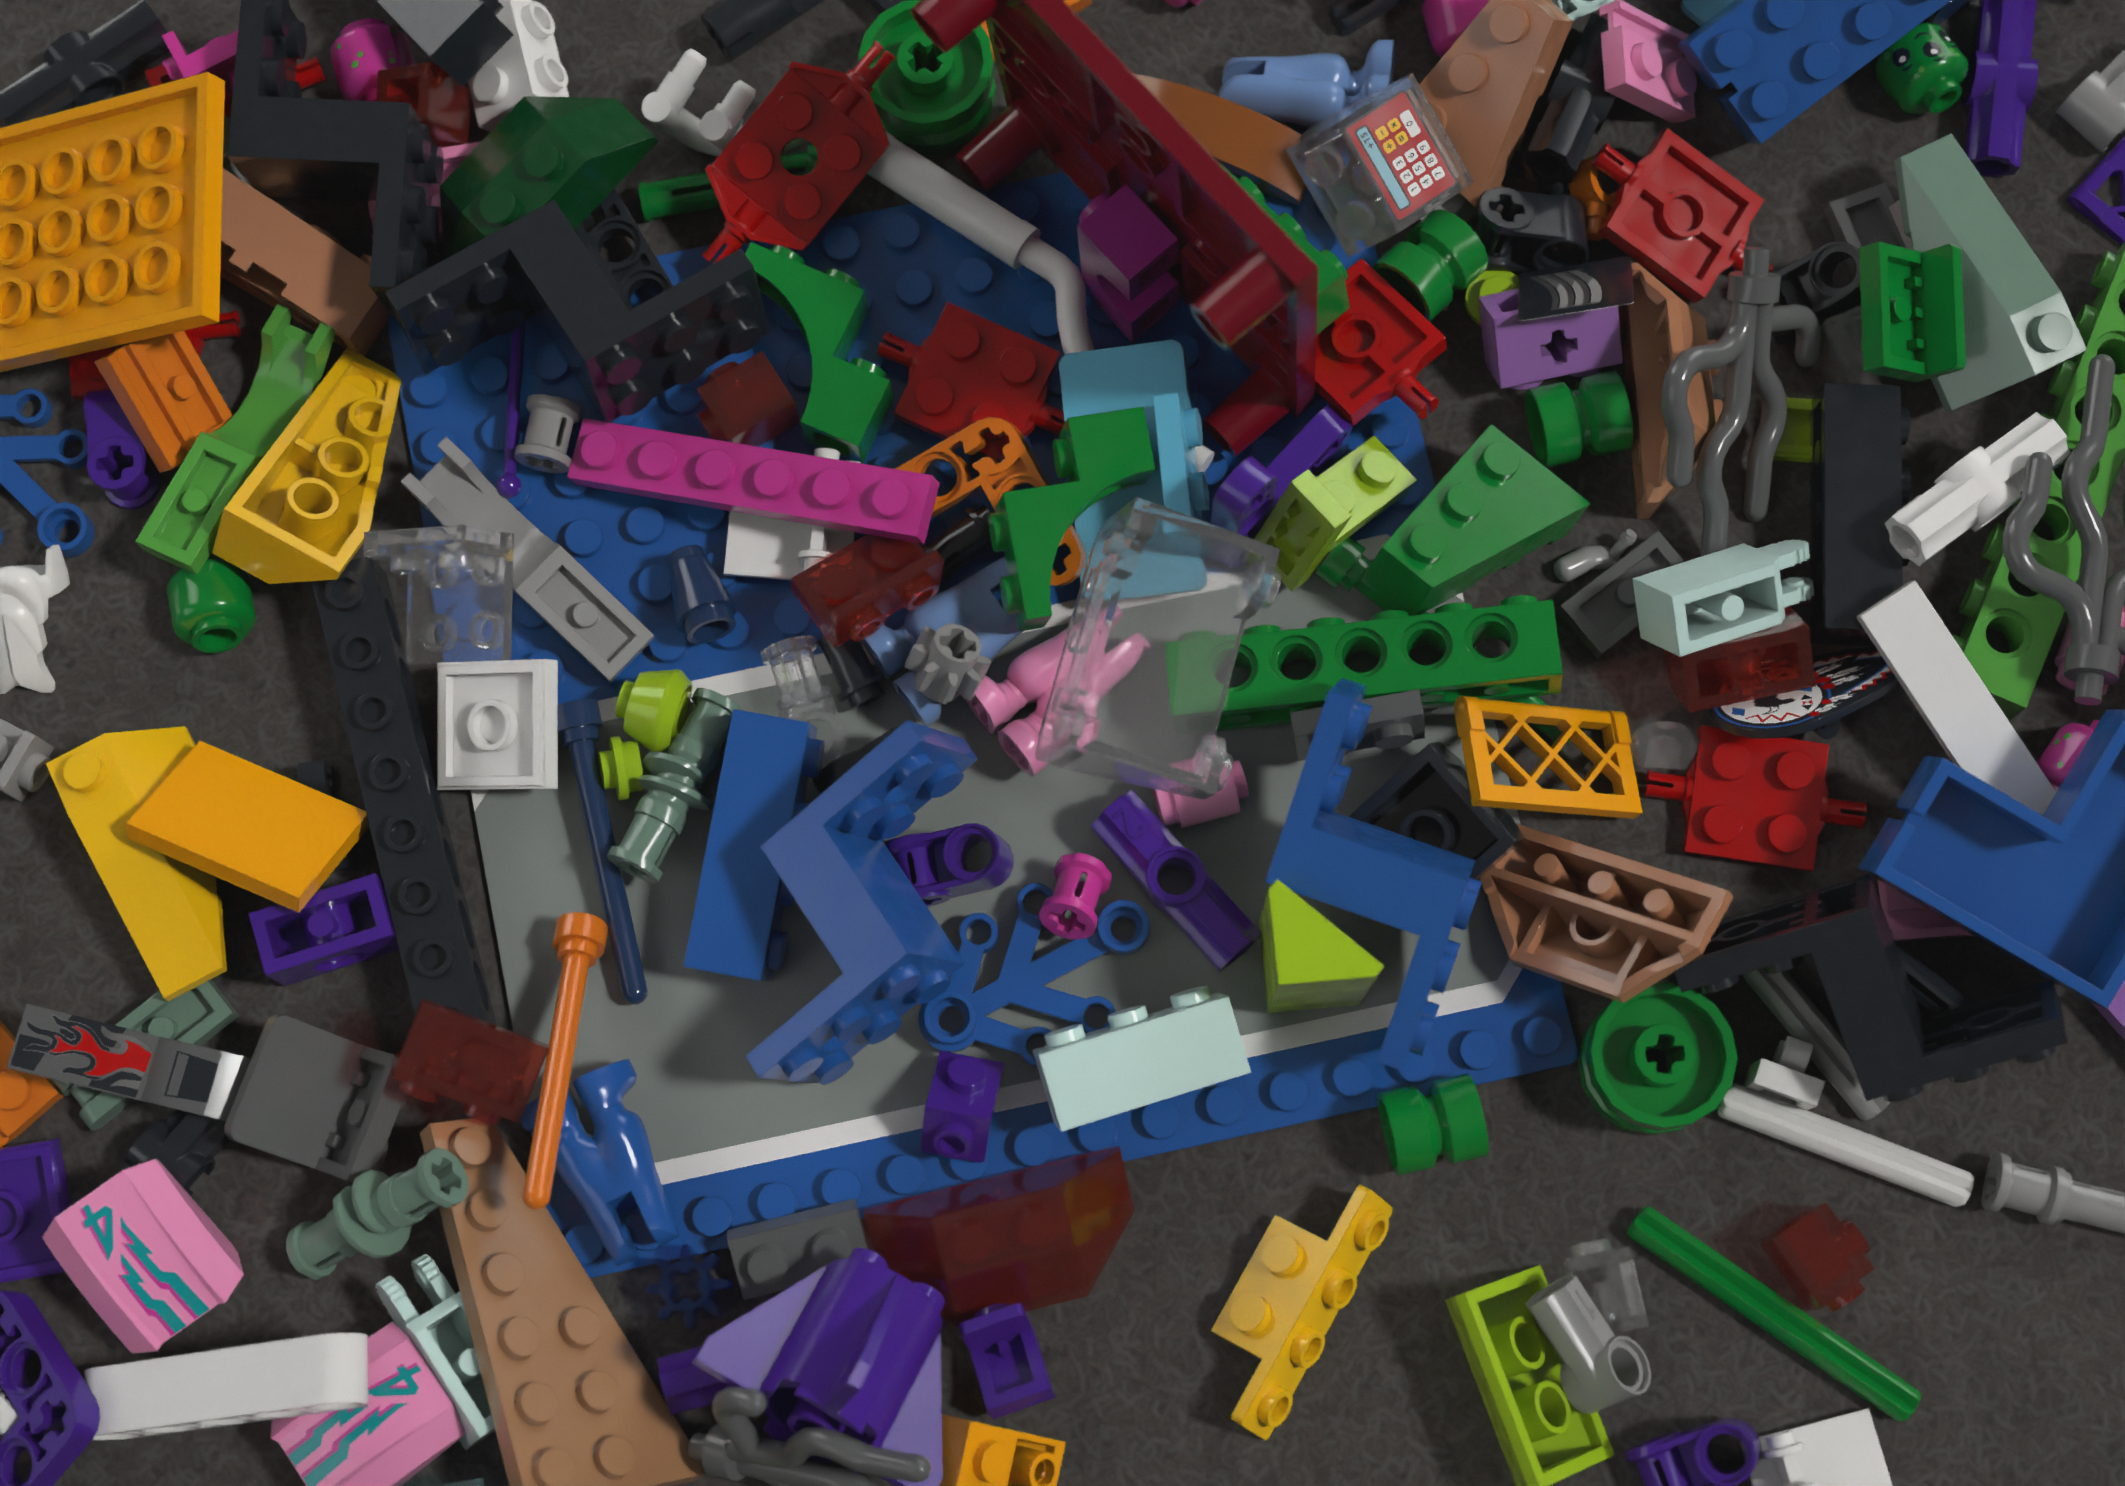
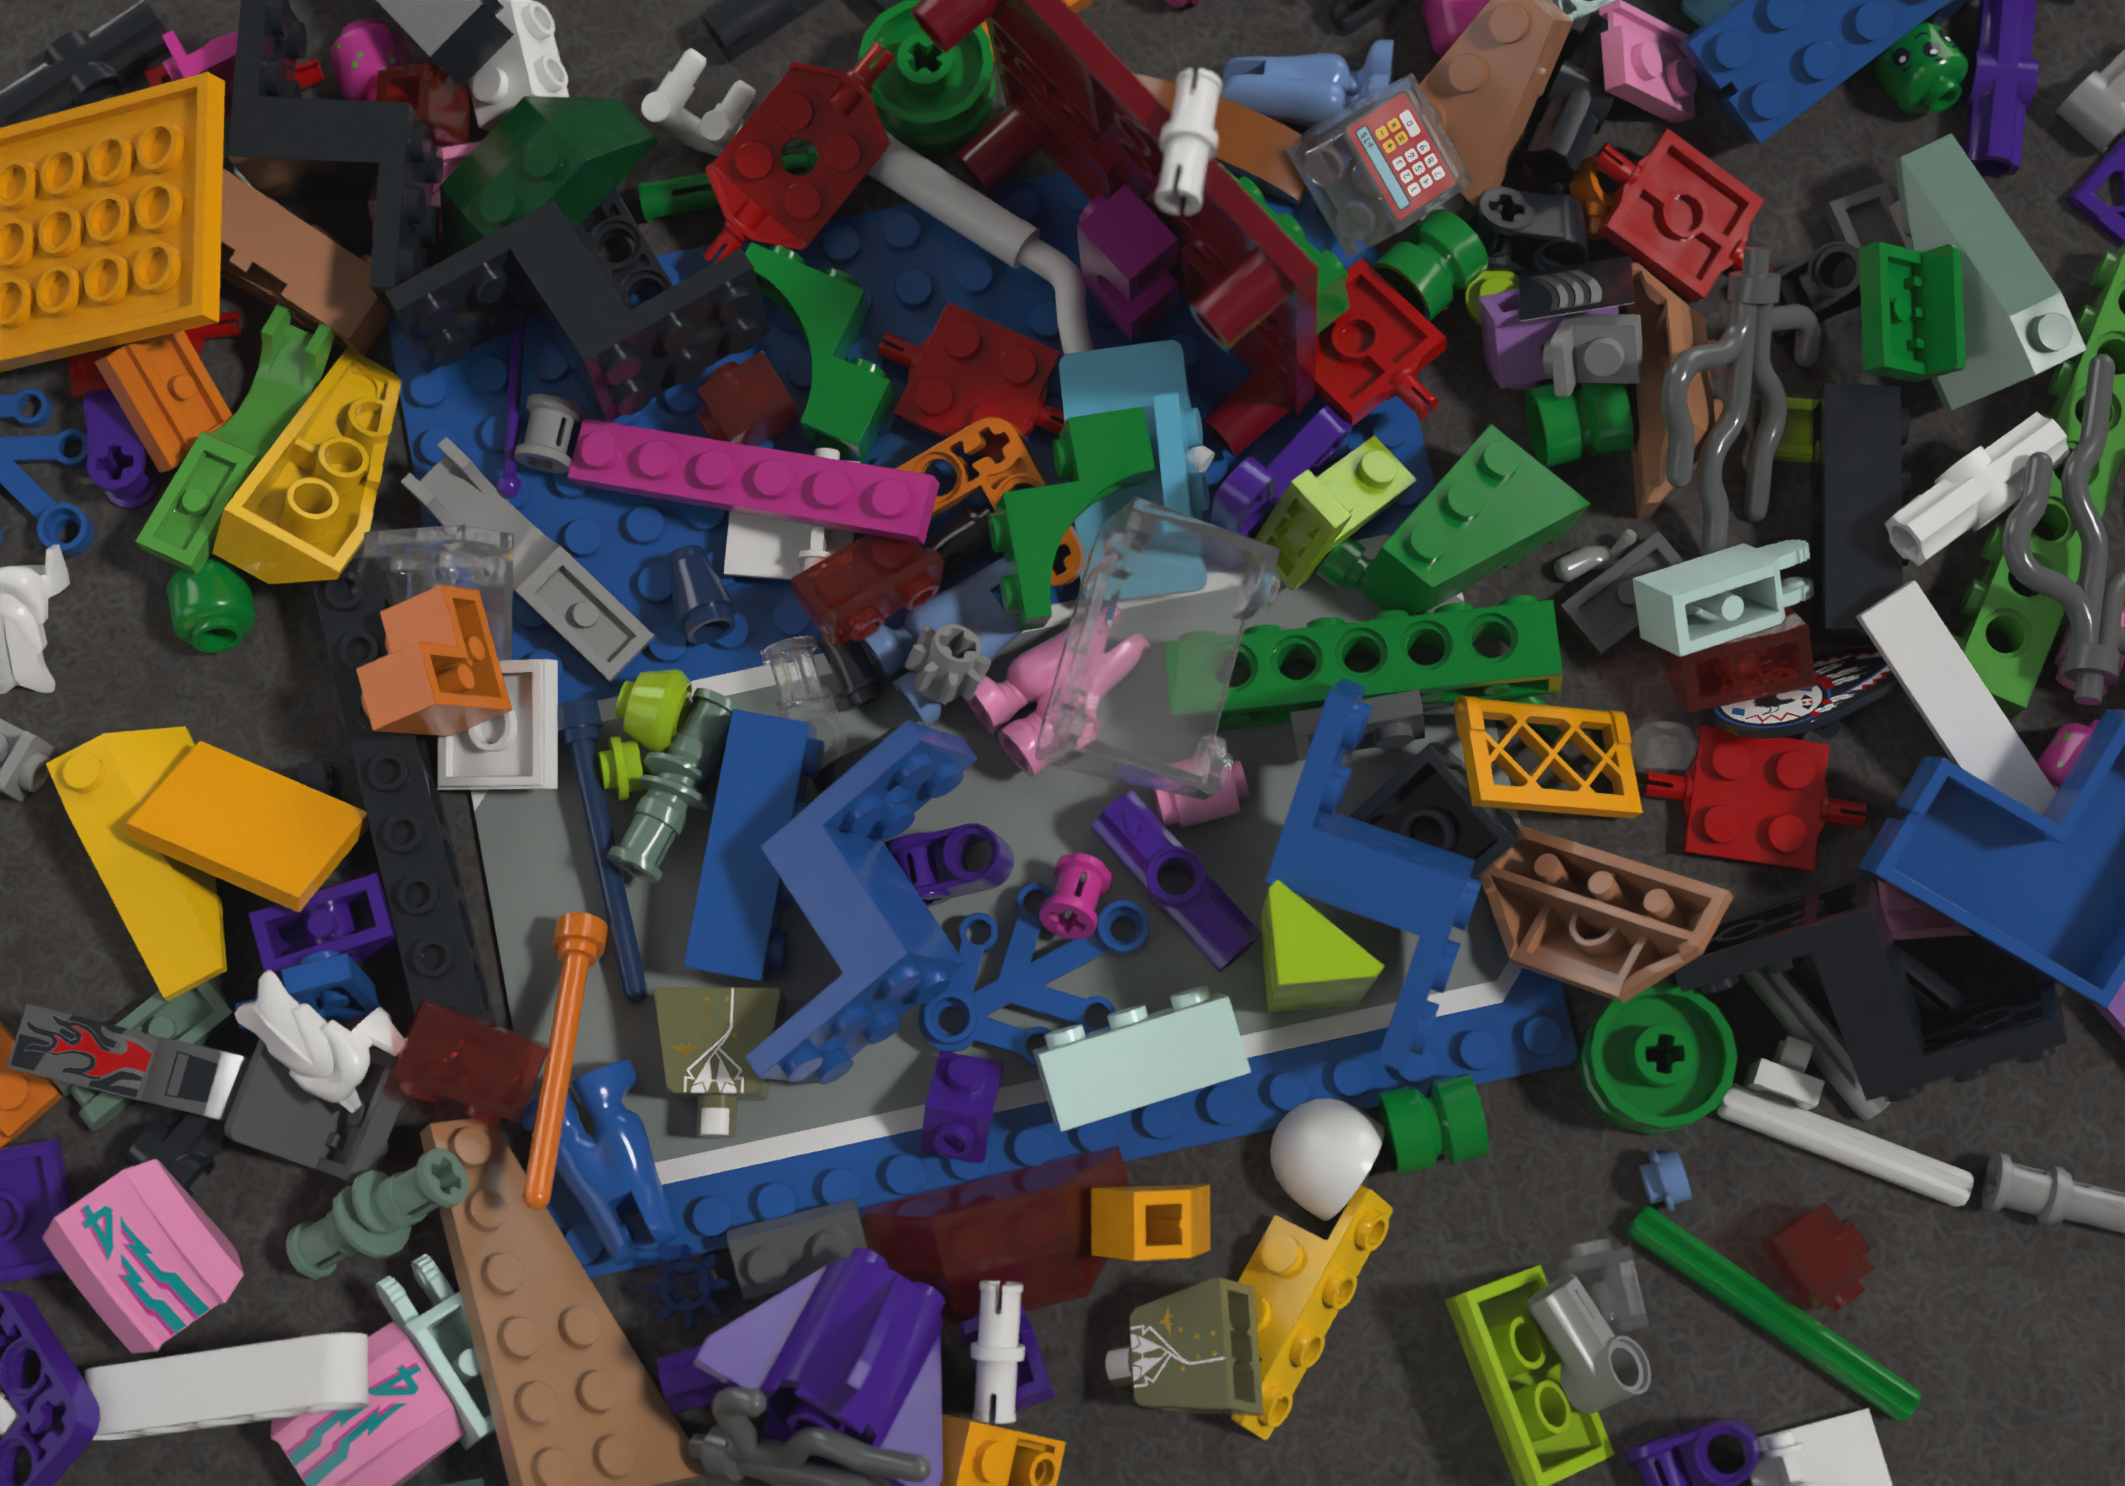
(320, 1054): none -> white hair
(330, 986): none -> blue plate
(437, 668): none -> orange brick
(705, 1048): none -> olive torso
(997, 1351): none -> white pin
(1150, 1221): none -> light orange slope
(1188, 142): none -> white pin
(1194, 1352): none -> olive torso
(1324, 1154): none -> white helmet
(1594, 351): none -> light grey bracket
(1665, 1179): none -> medium blue plate

